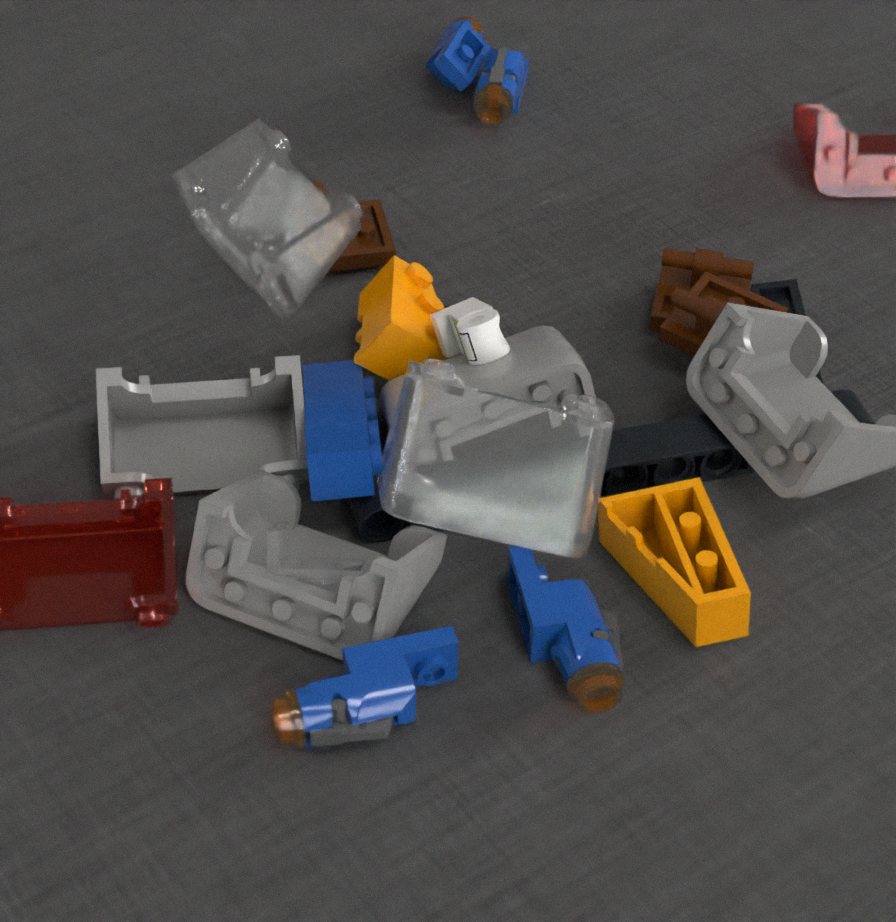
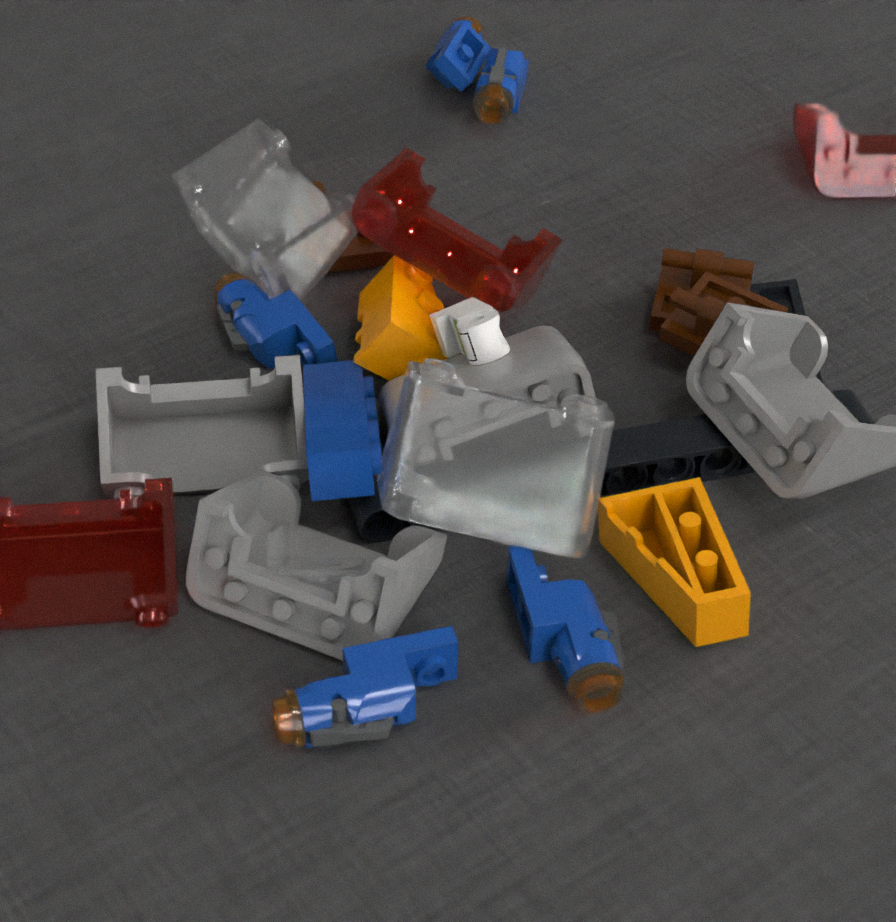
(269, 324): none -> blue plate
(397, 216): none -> clear red windscreen

